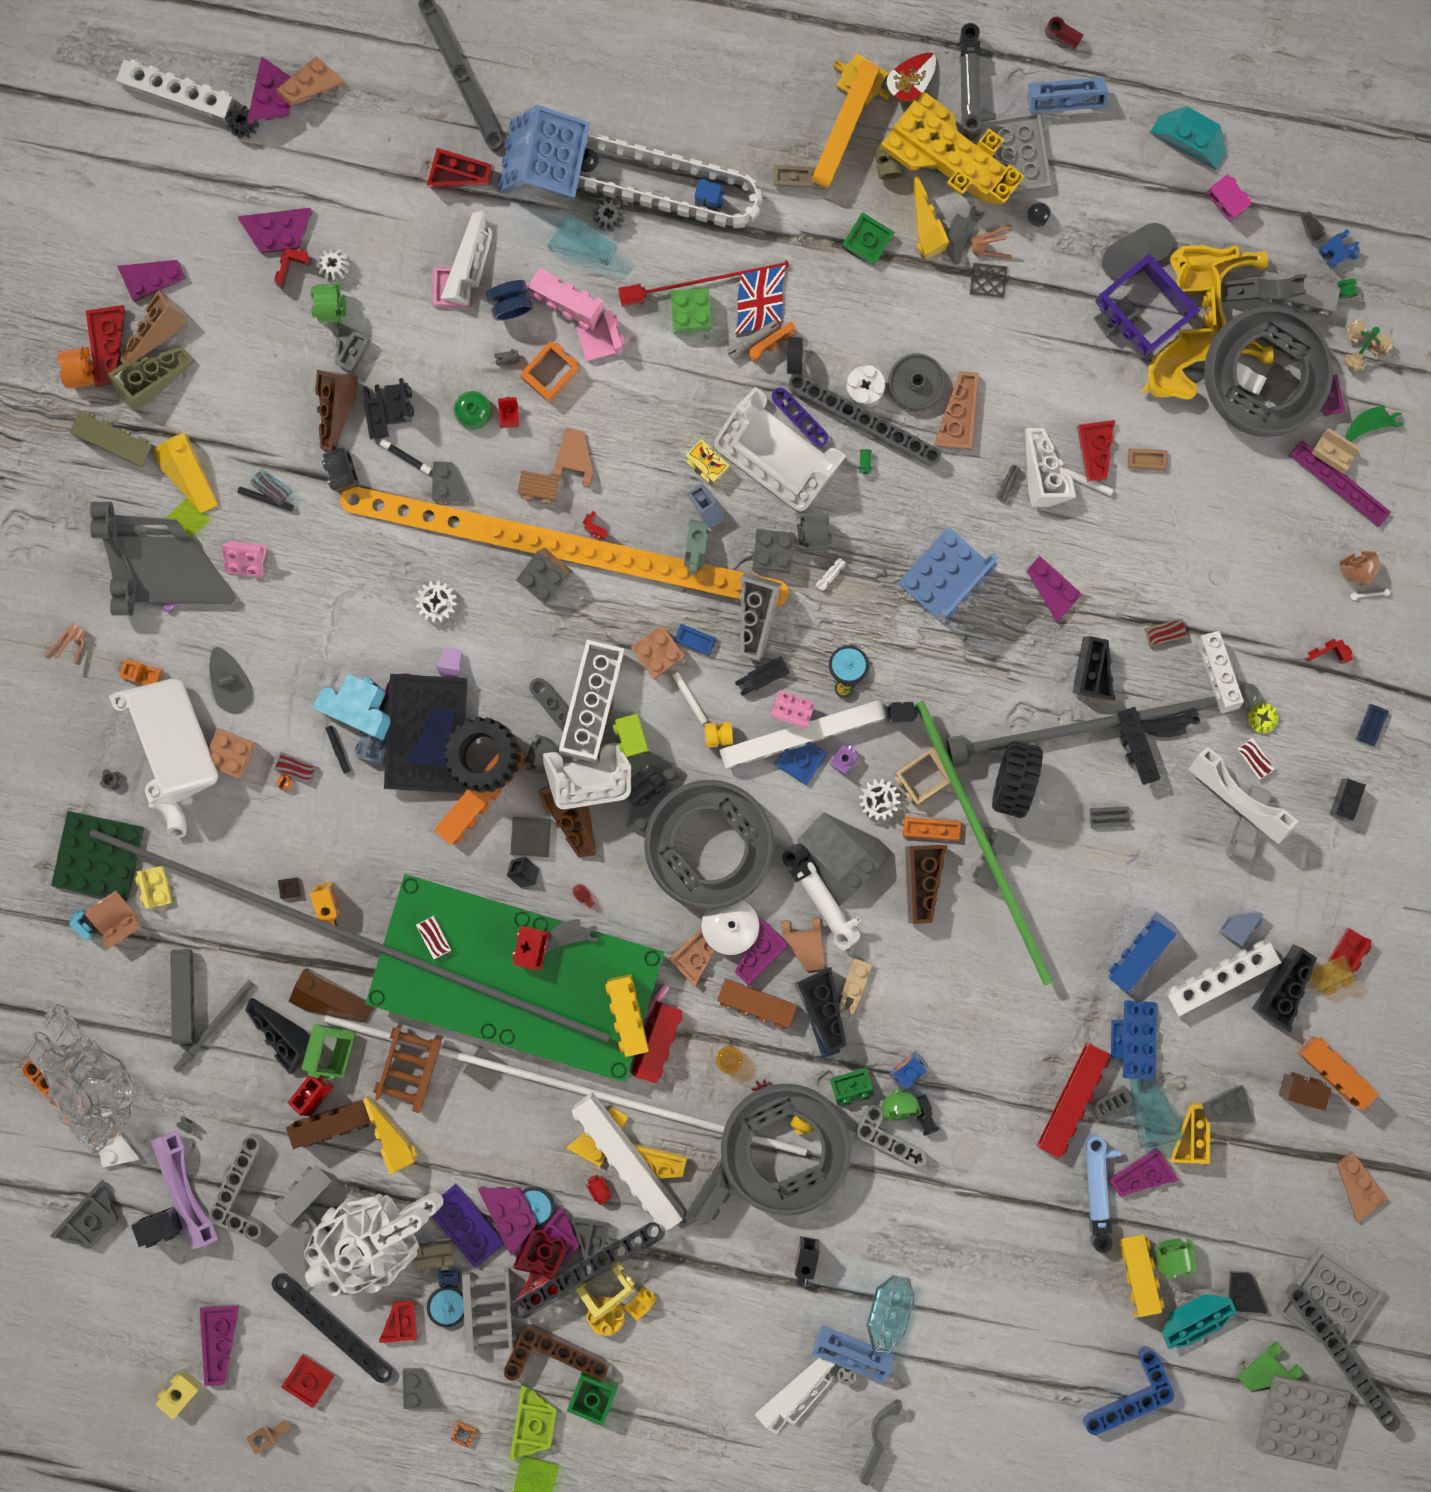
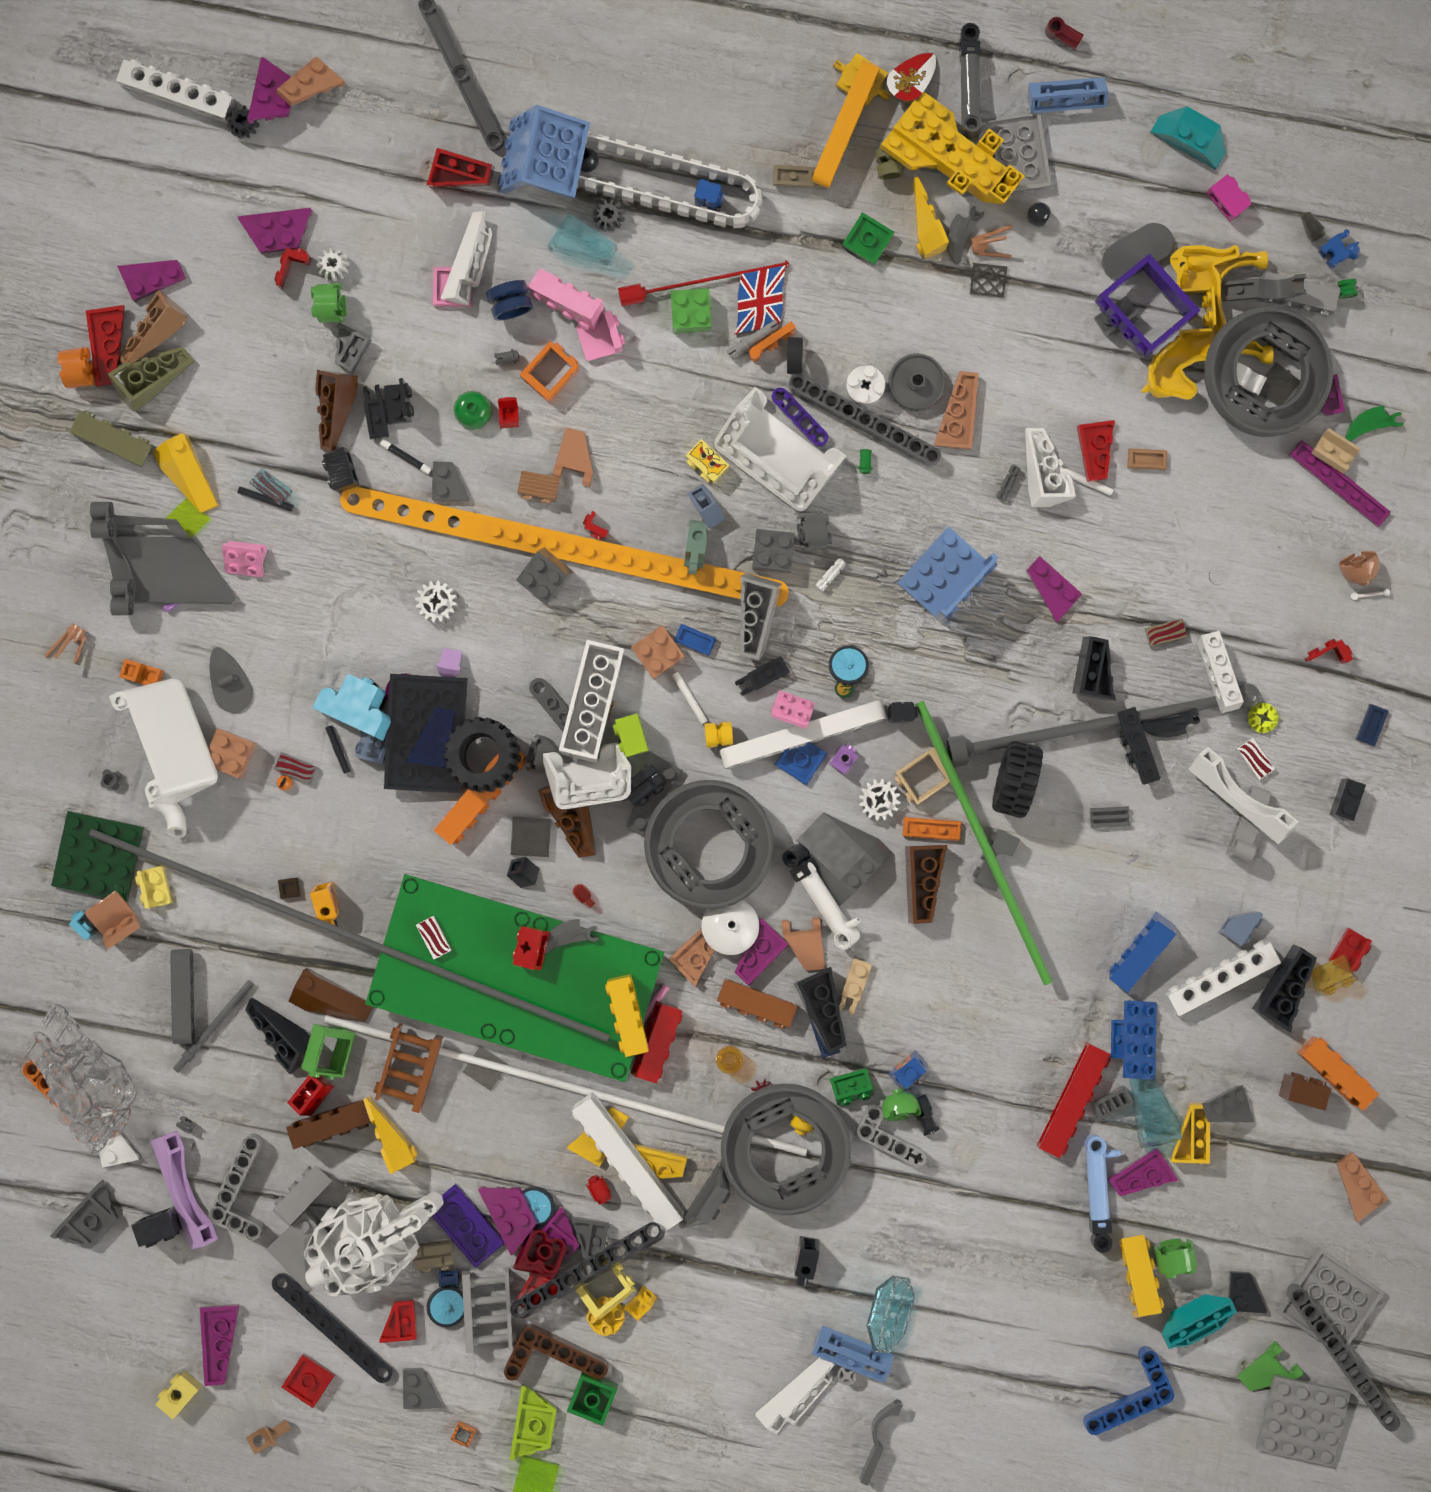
(1380, 345): tan plant -> none

